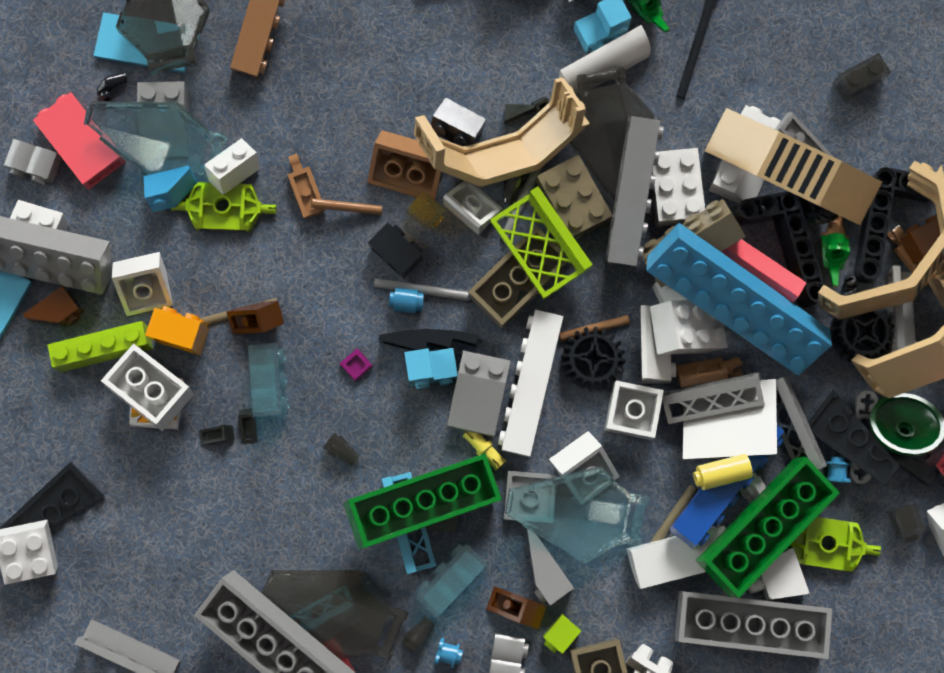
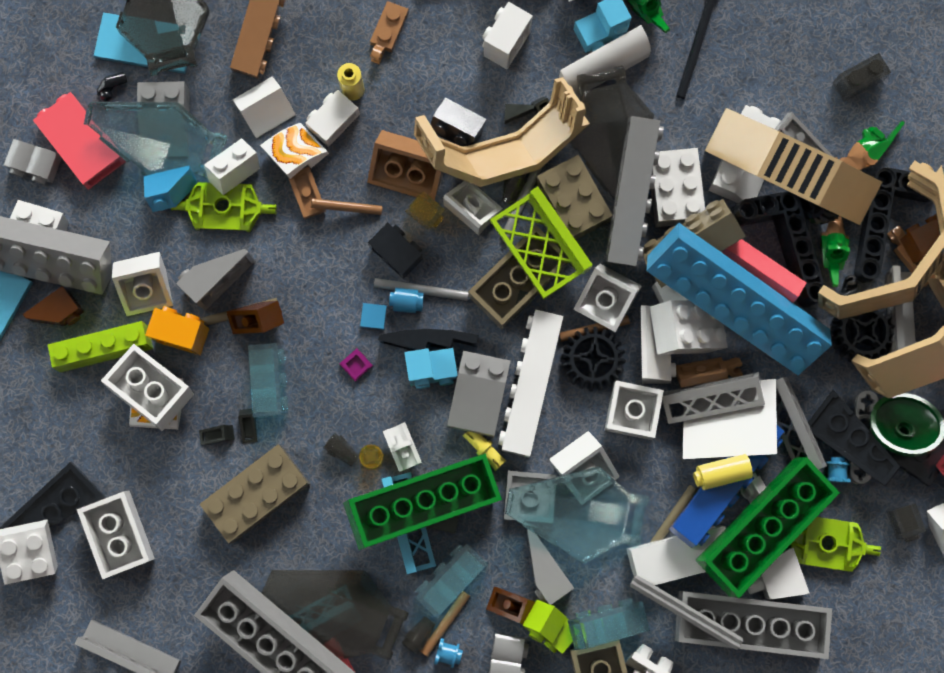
(115, 534): none -> white brick
(212, 278): none -> light grey slope
(254, 494): none -> dark tan brick
(264, 107): none -> white slope
(294, 149): none -> slope
(332, 117): none -> white brick
(351, 81): none -> light yellow brick
(368, 454): none -> clear yellow wheel
(373, 316): none -> dark azure tile
(387, 30): none -> medium nougat plate
(402, 447): none -> white hips
(445, 623): none -> medium nougat bar
(507, 35): none -> white brick
(544, 622): none -> lime brick
(607, 297): none -> white slope
(608, 624): none -> clear light blue brick
(686, 612): none -> light grey axle
(870, 147): none -> animal

